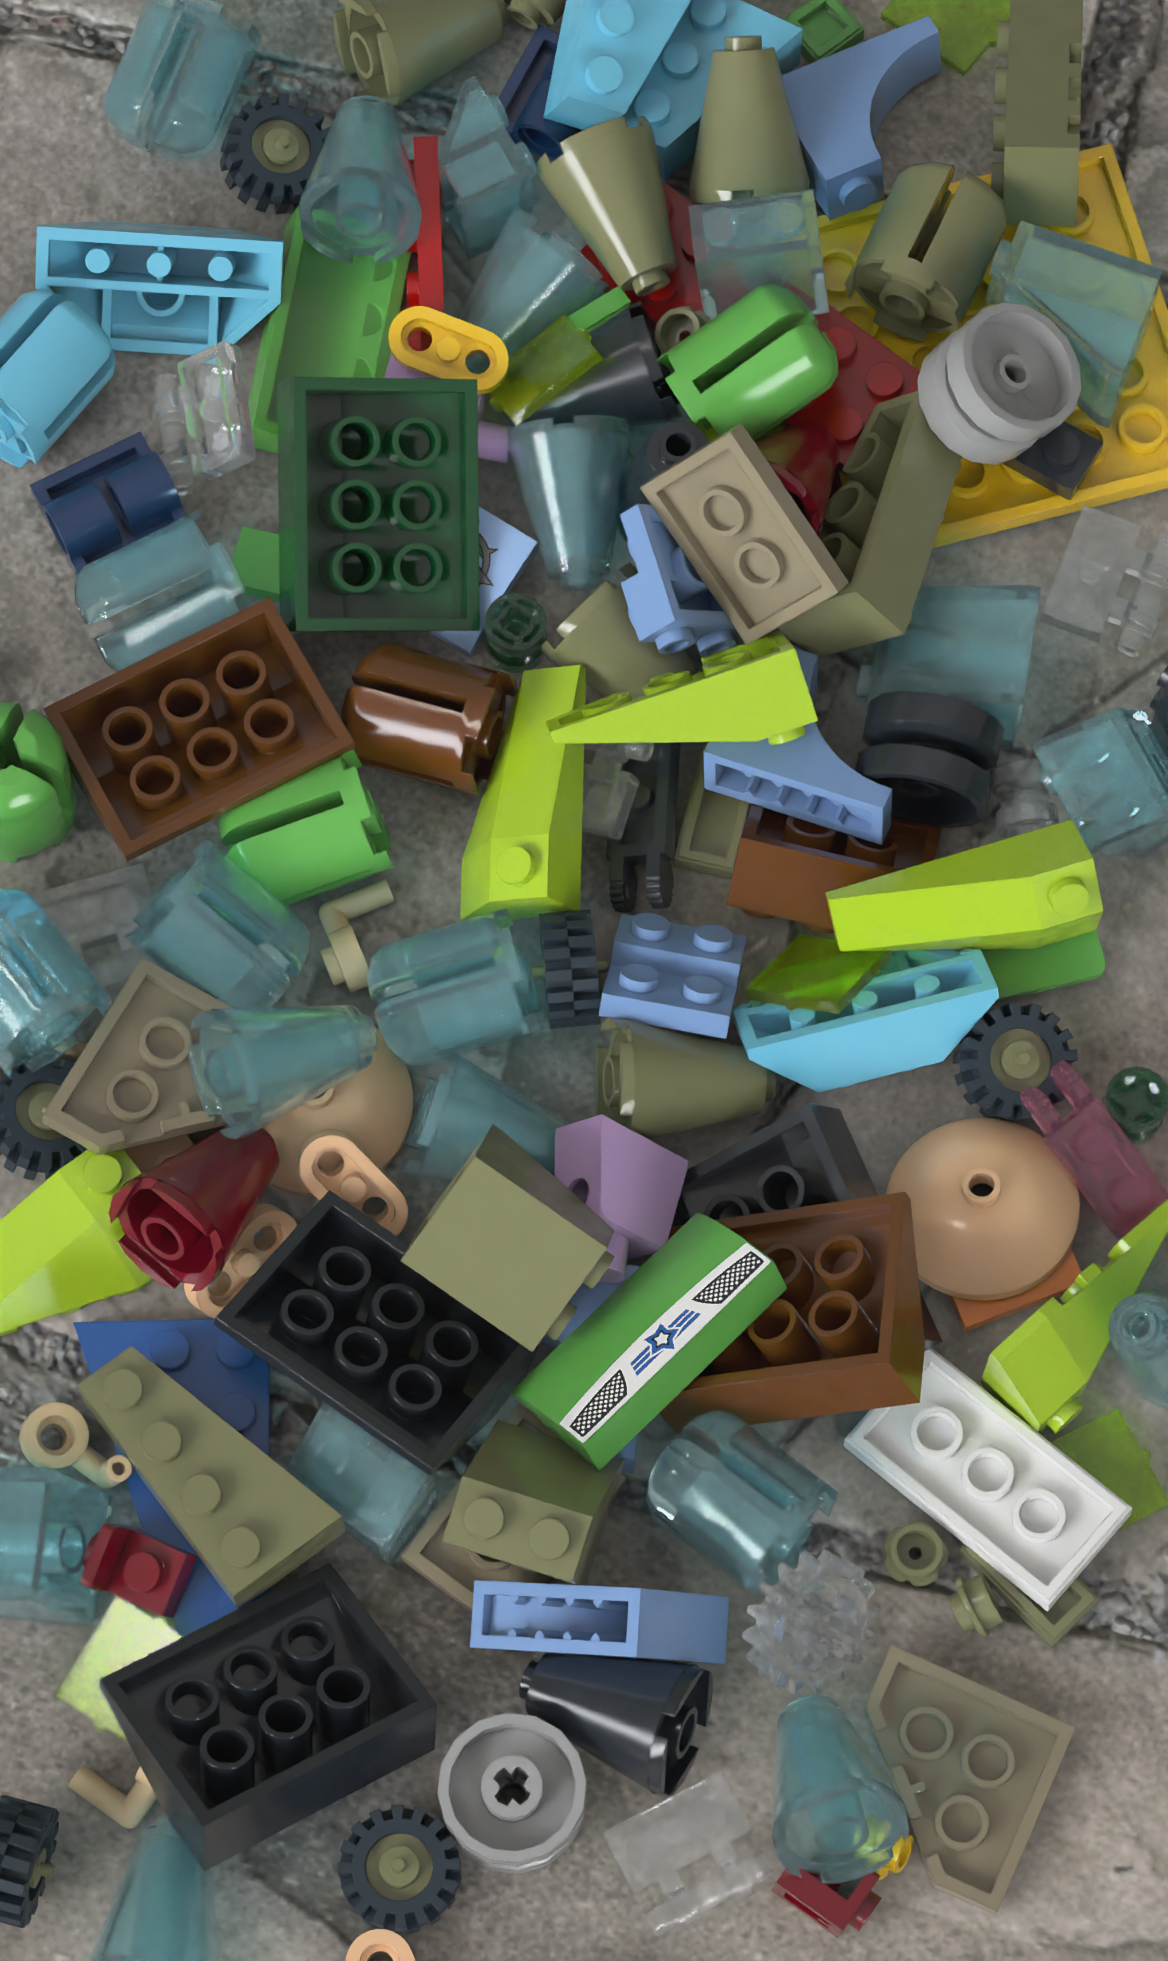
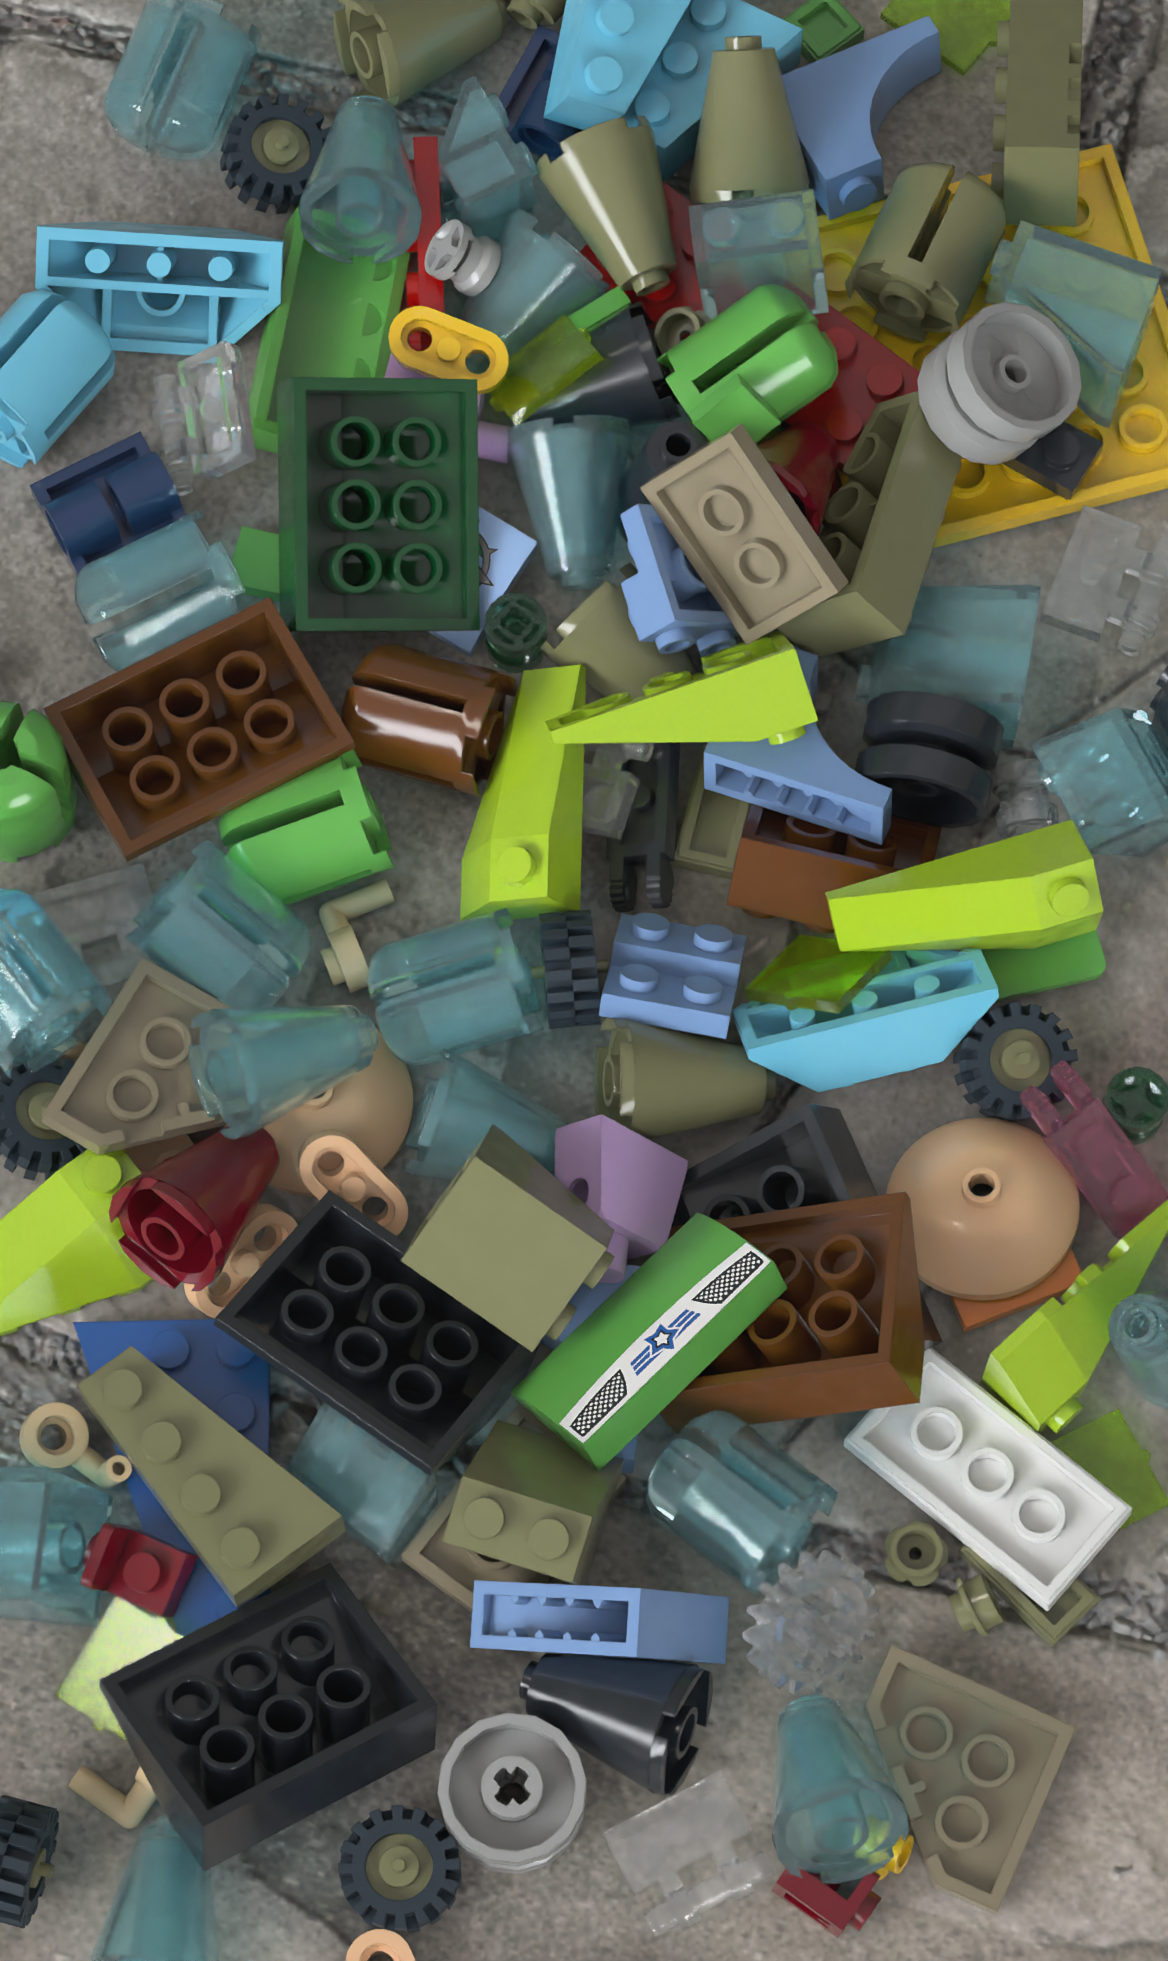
(462, 257): none -> light grey wheel
(731, 405): none -> bright green tile

